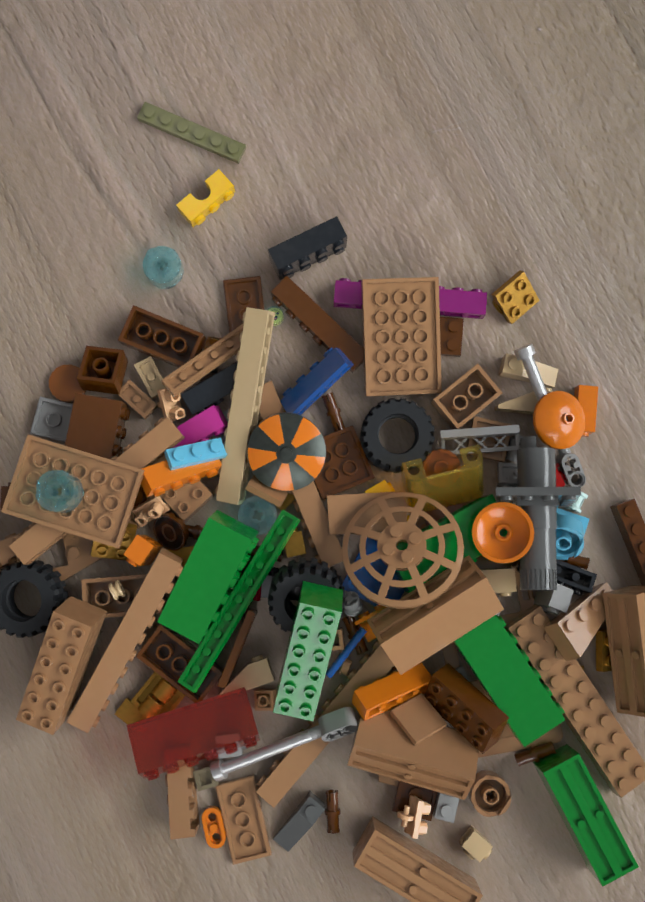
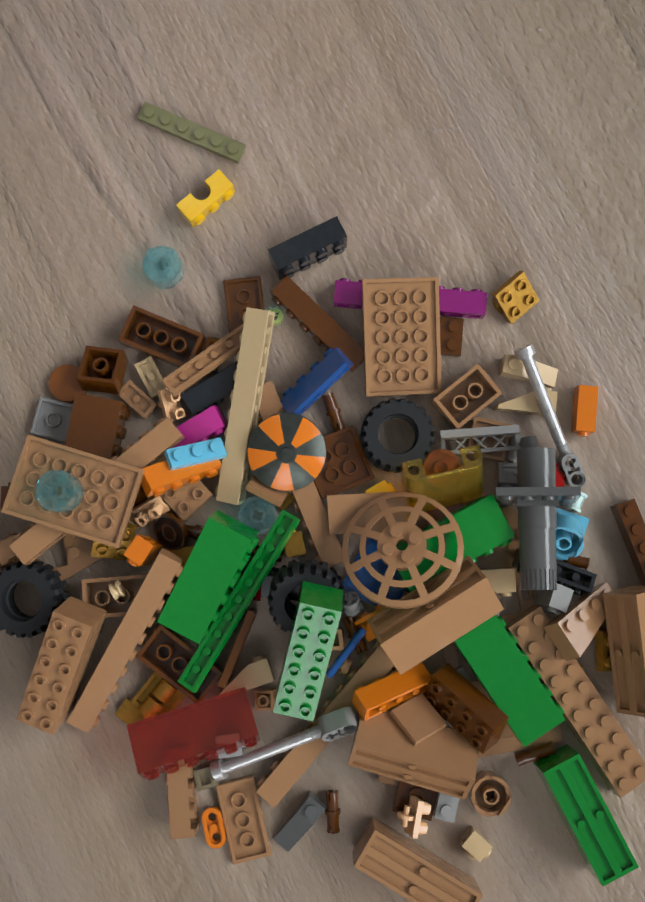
(487, 532): orange dish -> none
(551, 421): orange dish -> none

